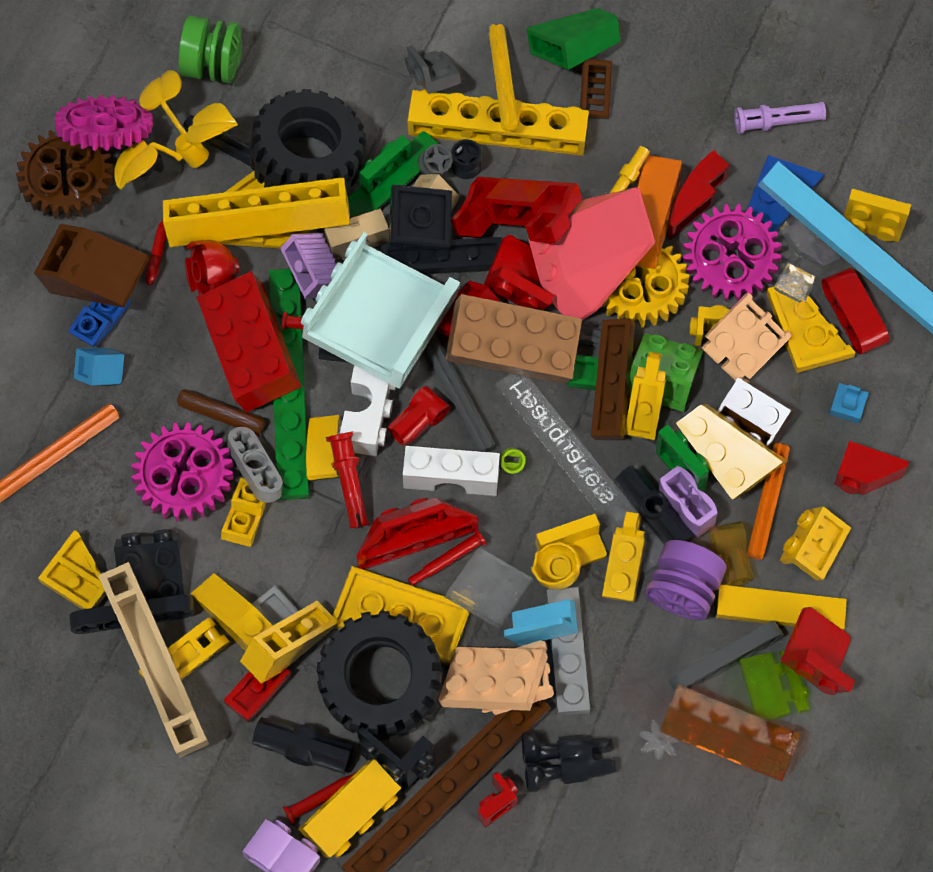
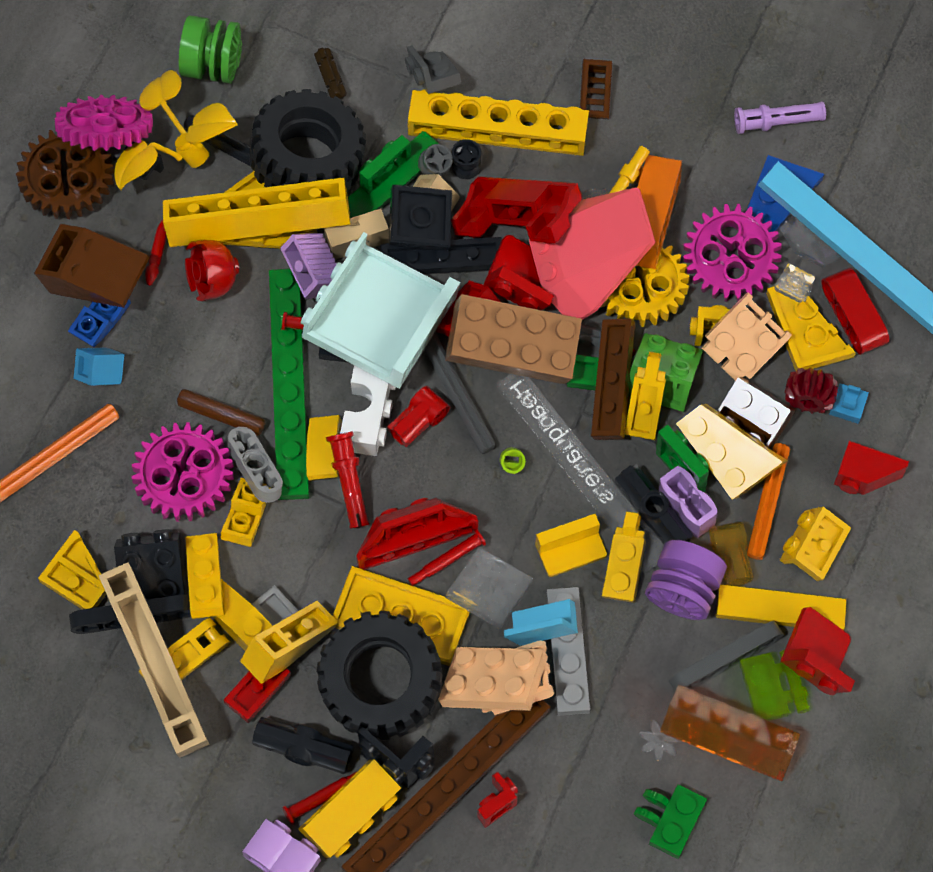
(204, 576): none -> yellow plate
(248, 342): red brick -> none
(330, 73): none -> dark brown axle
(433, 466): white arch -> none
(503, 77): yellow axle -> none
(556, 566): yellow hair -> none
(574, 37): green slope -> none
(574, 756): black piece -> none
(677, 820): none -> green hinge
(697, 192): red slope -> none
(811, 390): none -> dark red gear
(877, 215): yellow plate -> none

